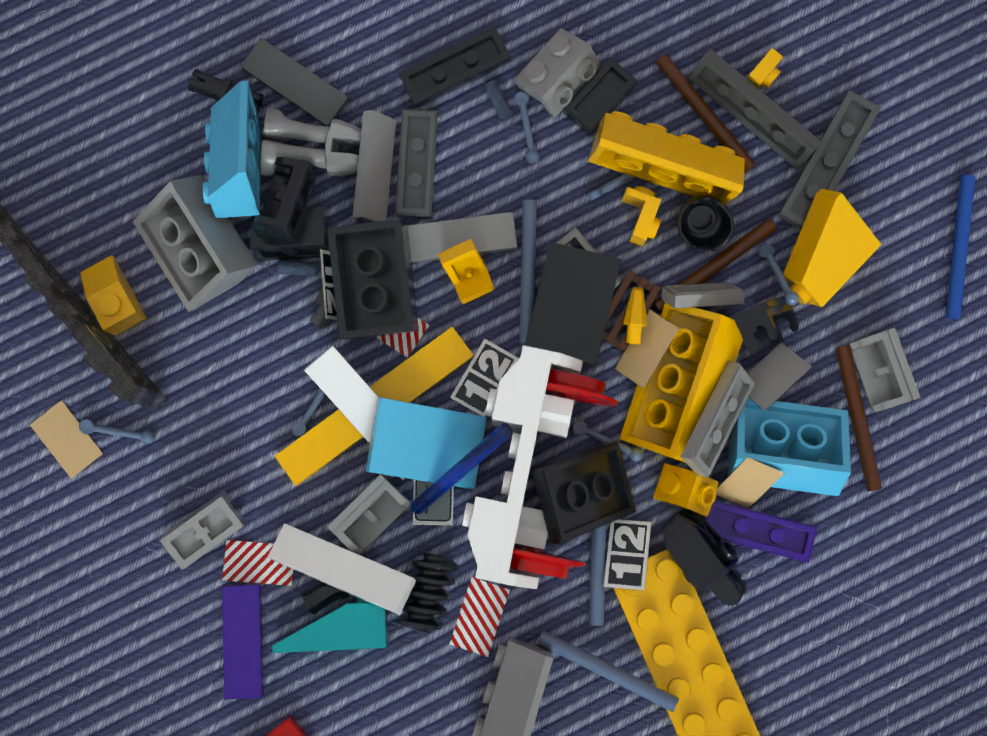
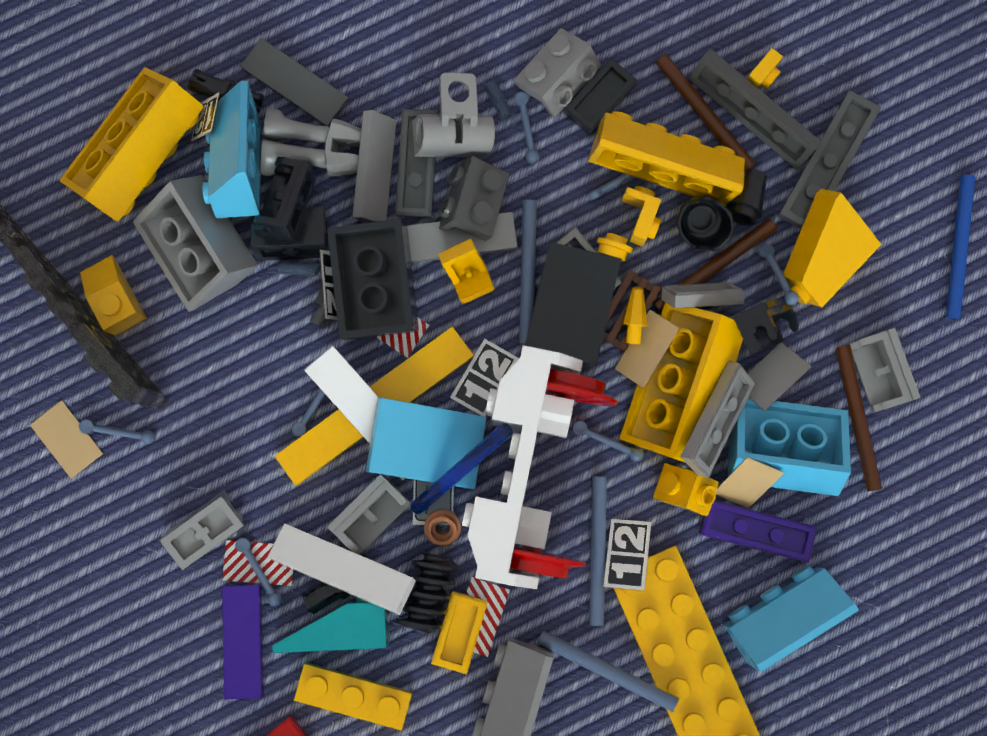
(132, 143): none -> yellow slope
(206, 117): none -> sticker
(244, 545): none -> sand blue hinge
(353, 696): none -> yellow plate
(439, 537): none -> nougat plate
(455, 67): black plate -> none
(457, 128): none -> light grey piece
(459, 632): none -> yellow tile
(473, 198): none -> dark grey bracket
(583, 492): black tile -> none
(614, 246): none -> yellow plate
(704, 556): black hinge -> none
(748, 205): none -> black cone
(789, 617): none -> medium azure slope

